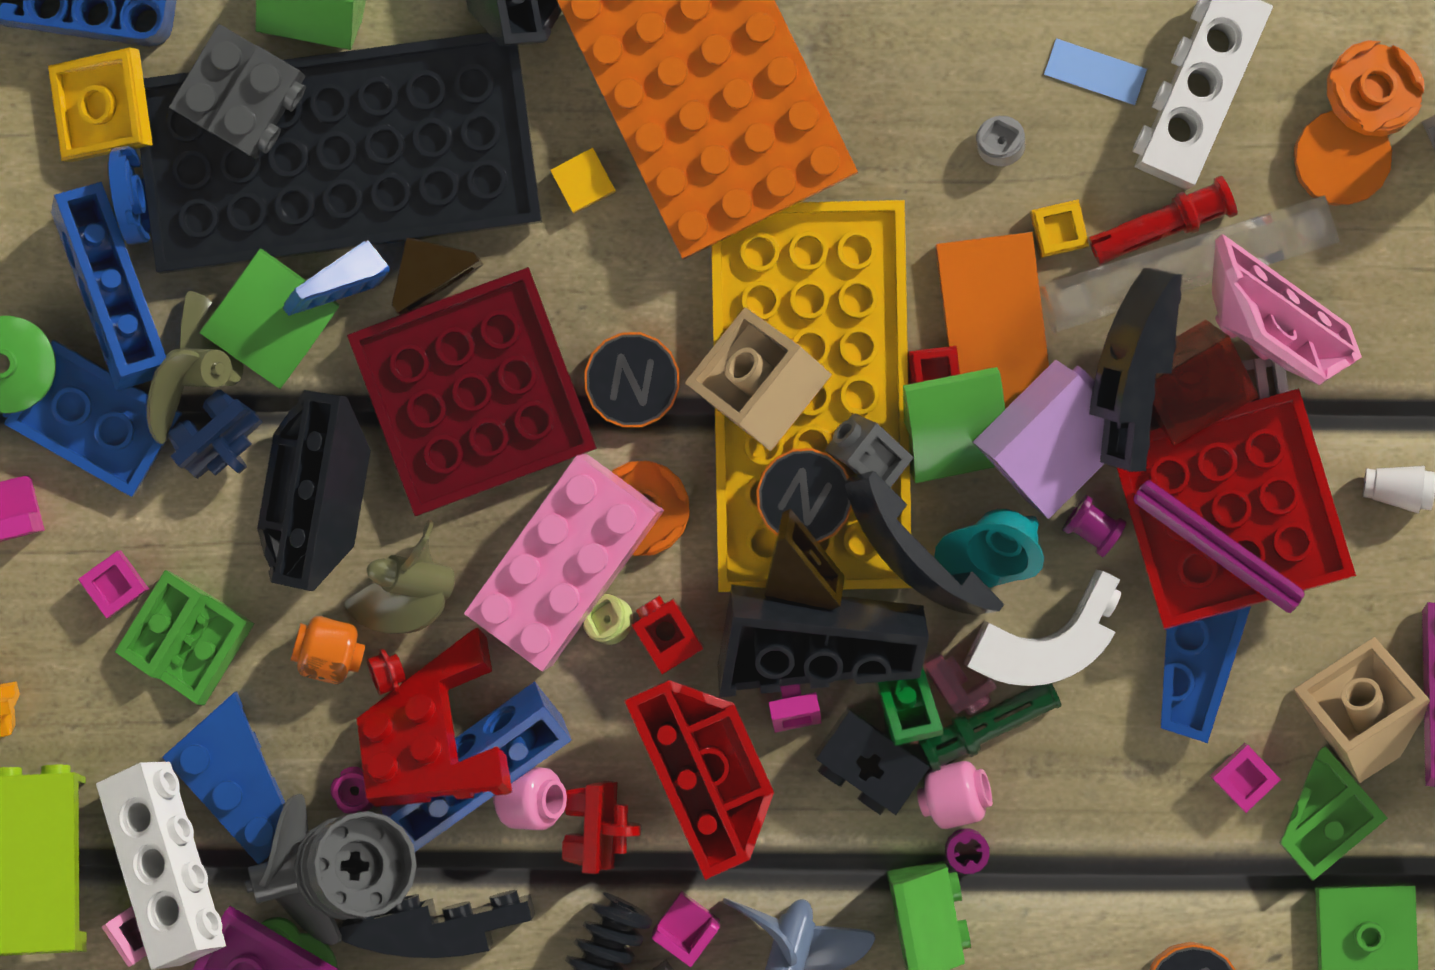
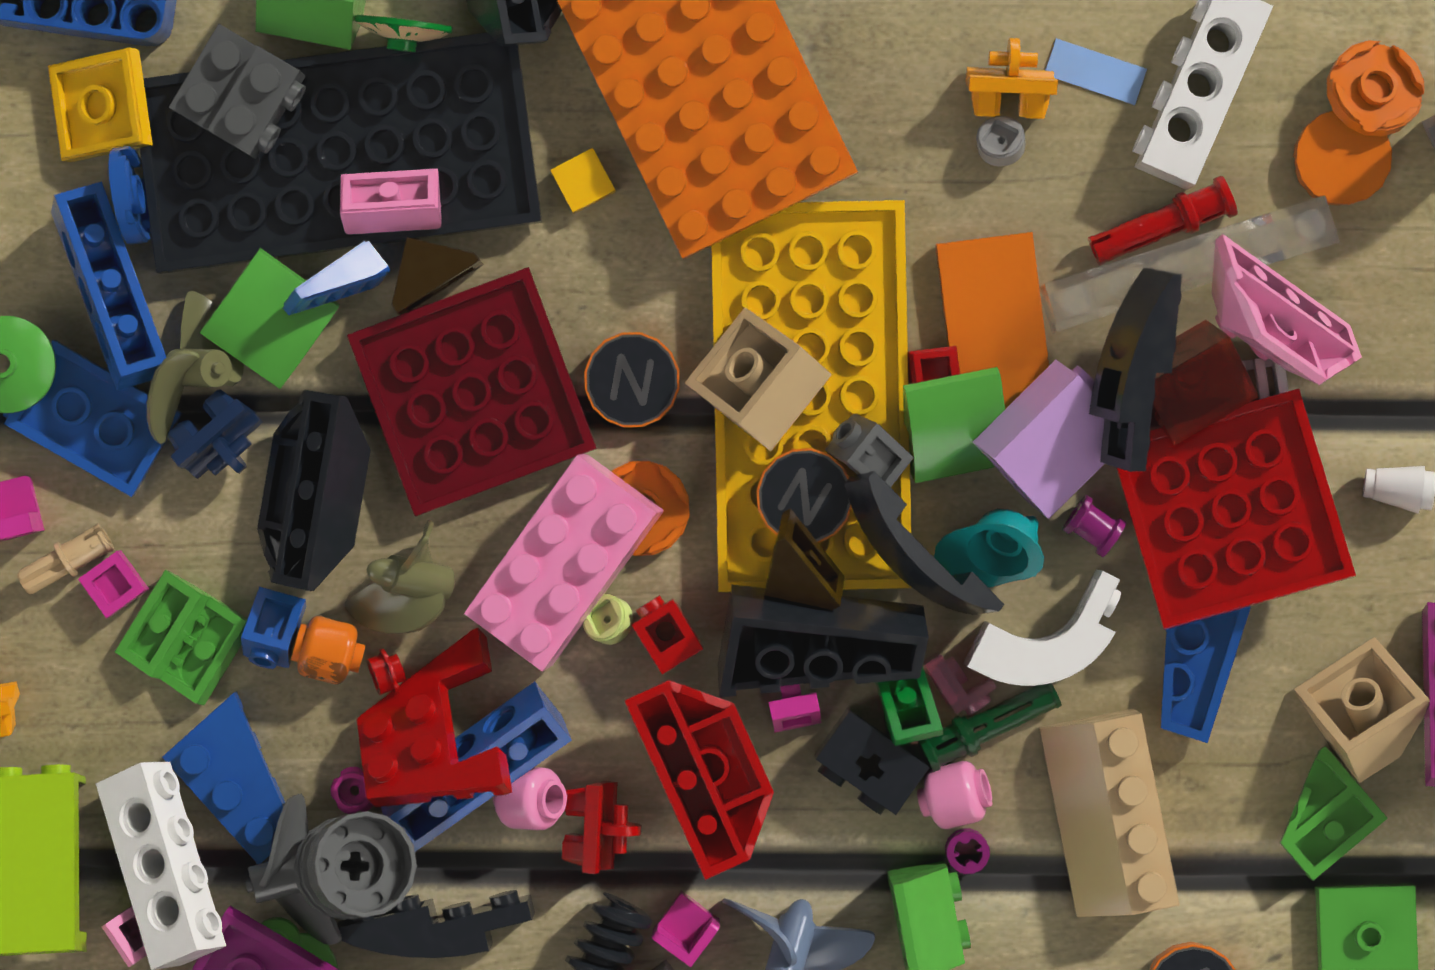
(66, 559): none -> tan axle
(272, 628): none -> blue bracket
(390, 201): none -> bright pink slope
(403, 33): none -> dish
(1032, 85): none -> light orange hips
(1059, 228): yellow tile -> none
(1109, 815): none -> tan slope
(1219, 546): magenta axle -> none
(1245, 777): dark pink plate -> none

